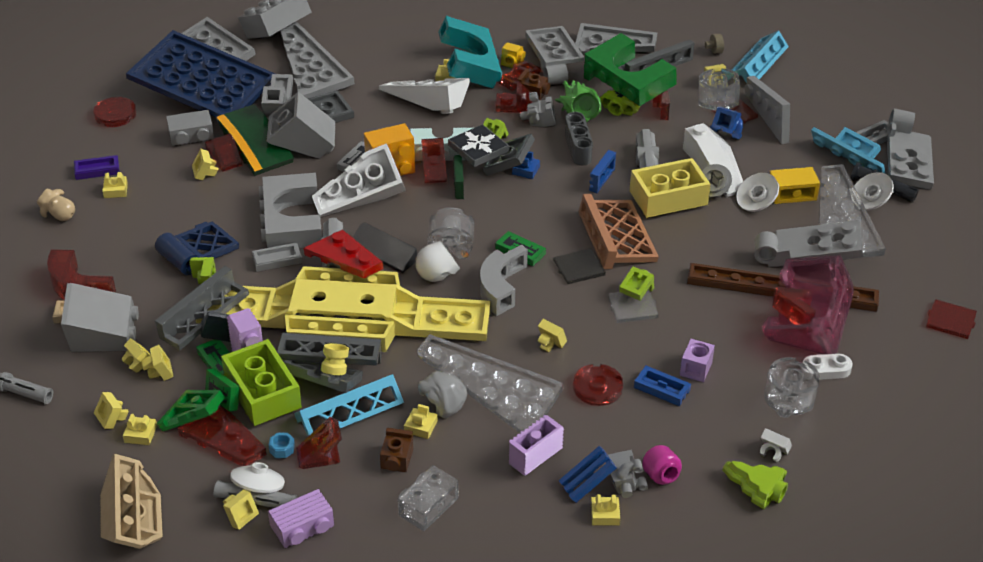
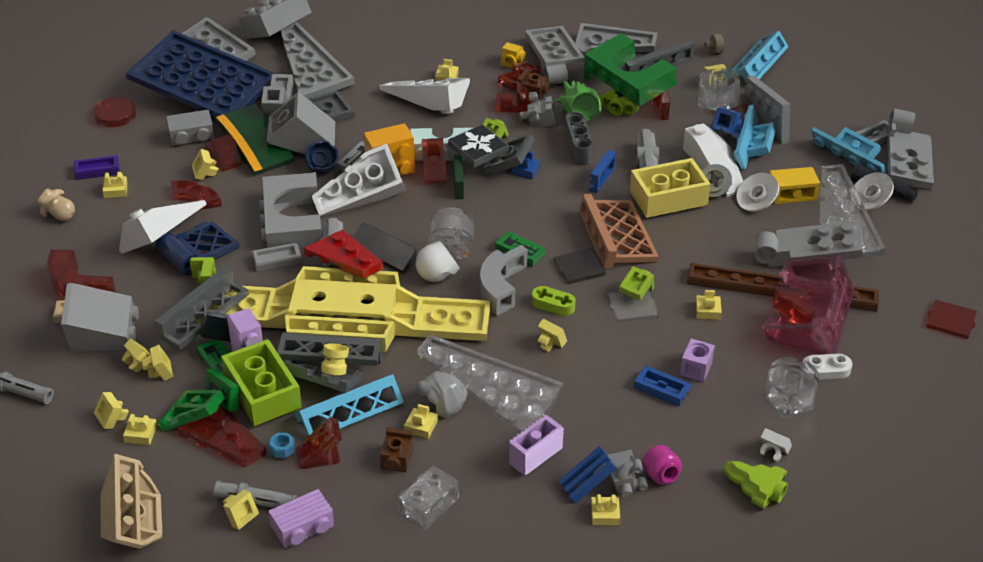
(151, 224): none -> white wedge
(193, 192): none -> clear red tile
(257, 478): white dish -> none
(321, 156): none -> dark blue hair
(480, 61): teal arch -> none
(553, 301): none -> lime beam
(598, 384): clear red tile -> none
(708, 306): none -> light yellow tile
(753, 139): none -> medium azure bracket

